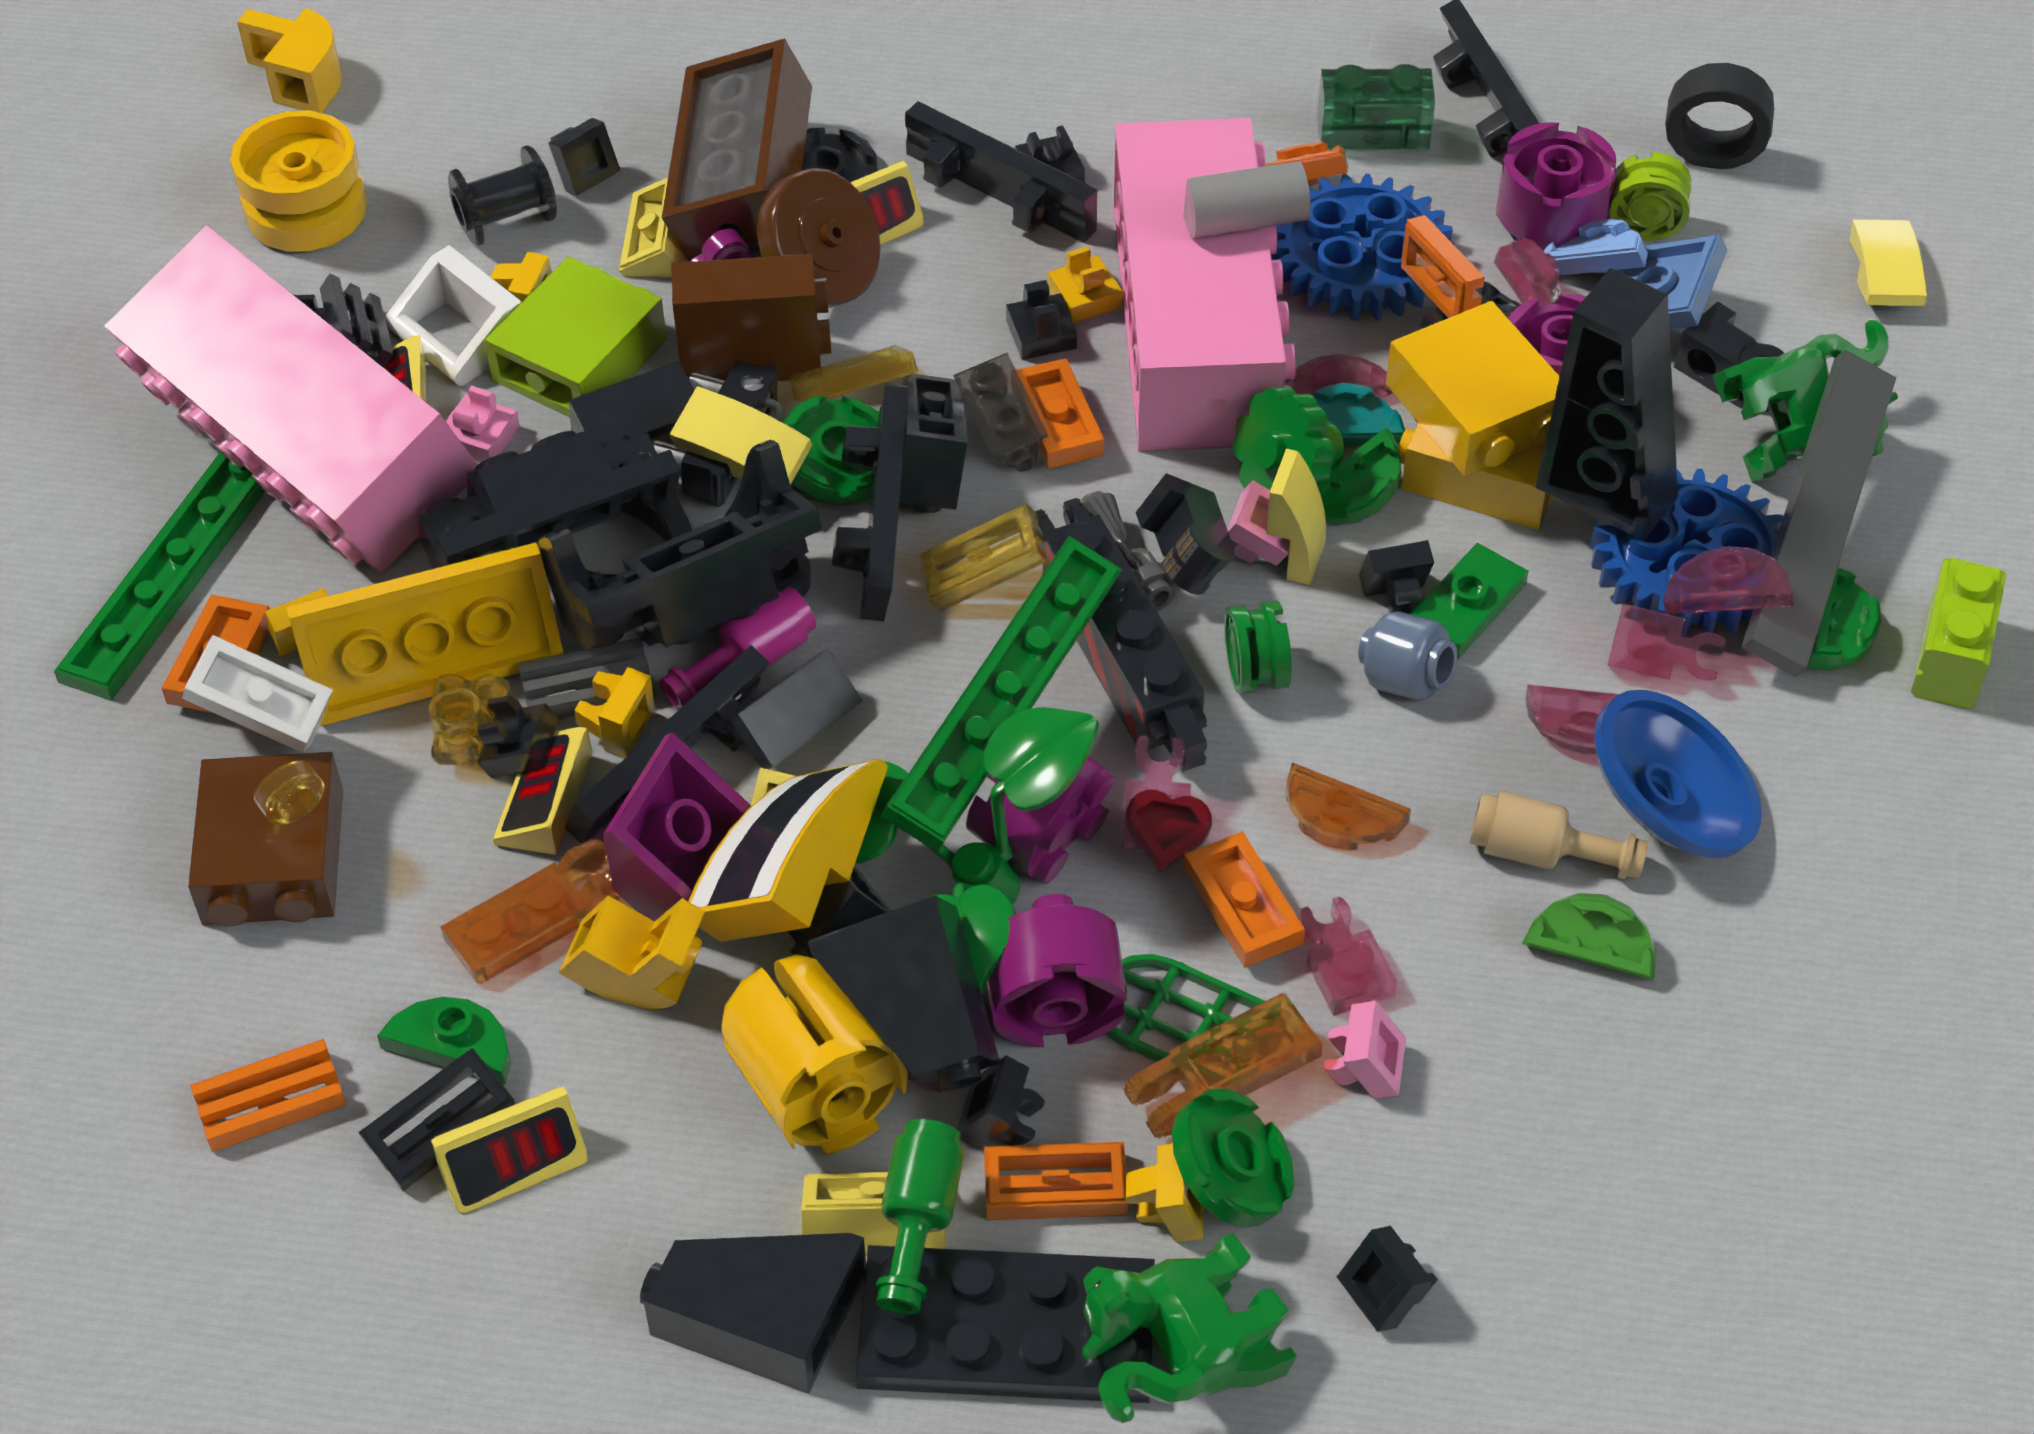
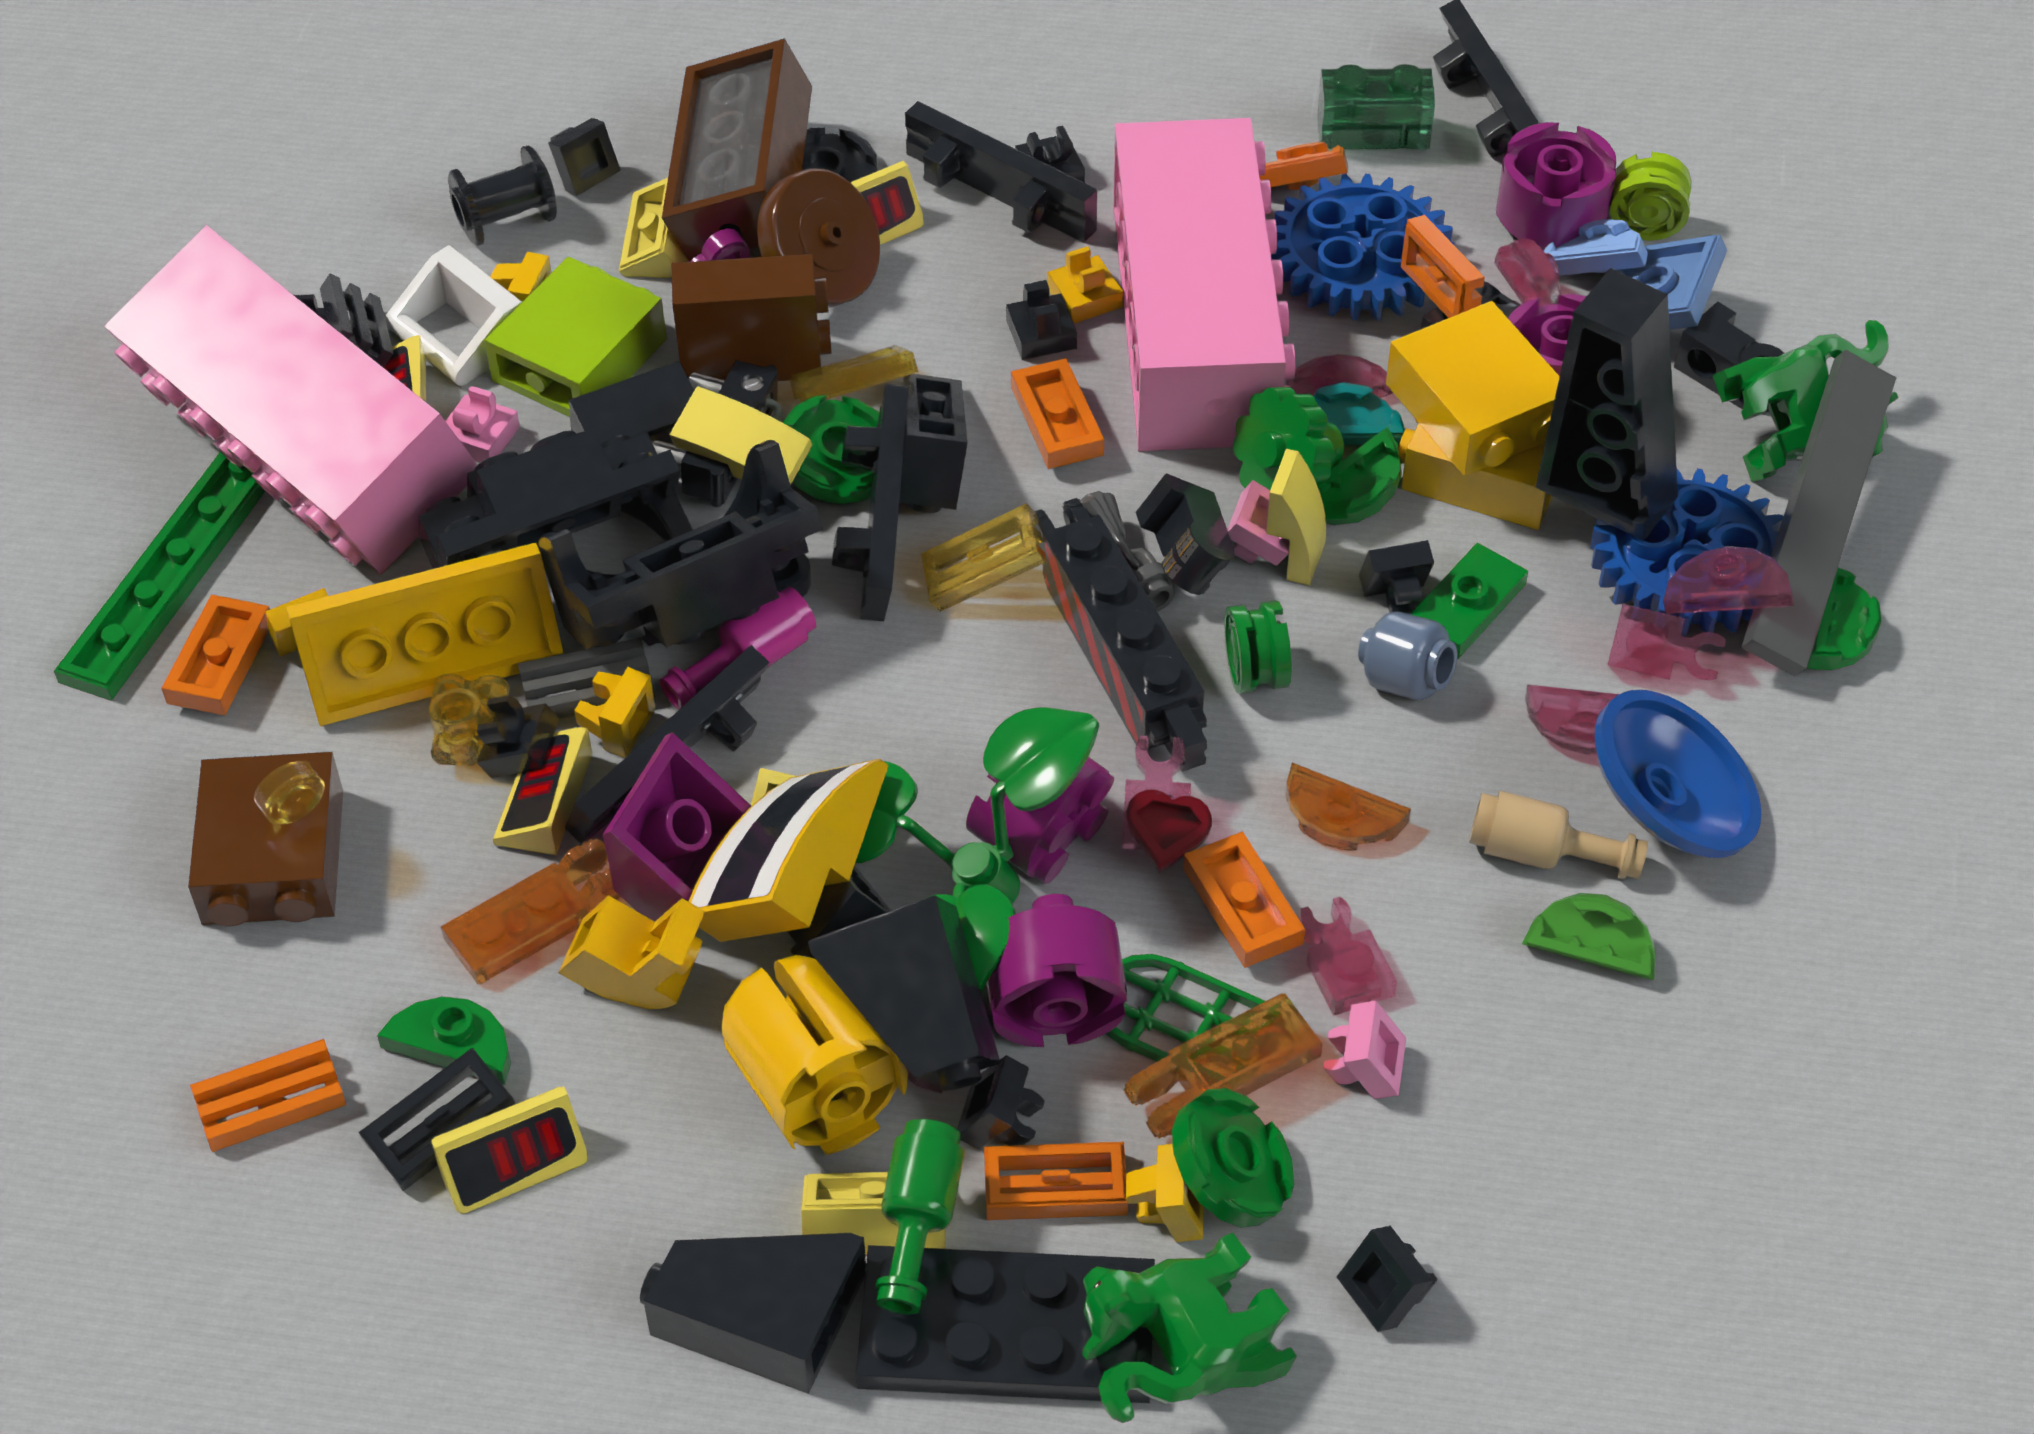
(258, 694): white tile -> none
(296, 56): yellow brick -> none
(299, 180): yellow wheel -> none
(795, 709): black tile -> none
(1003, 411): clear smoke hinge -> none
(1006, 683): green tile -> none
(1246, 199): light grey brick -> none
(1720, 84): black tyre -> none
(1889, 263): light yellow slope -> none
(1959, 633): lime brick -> none

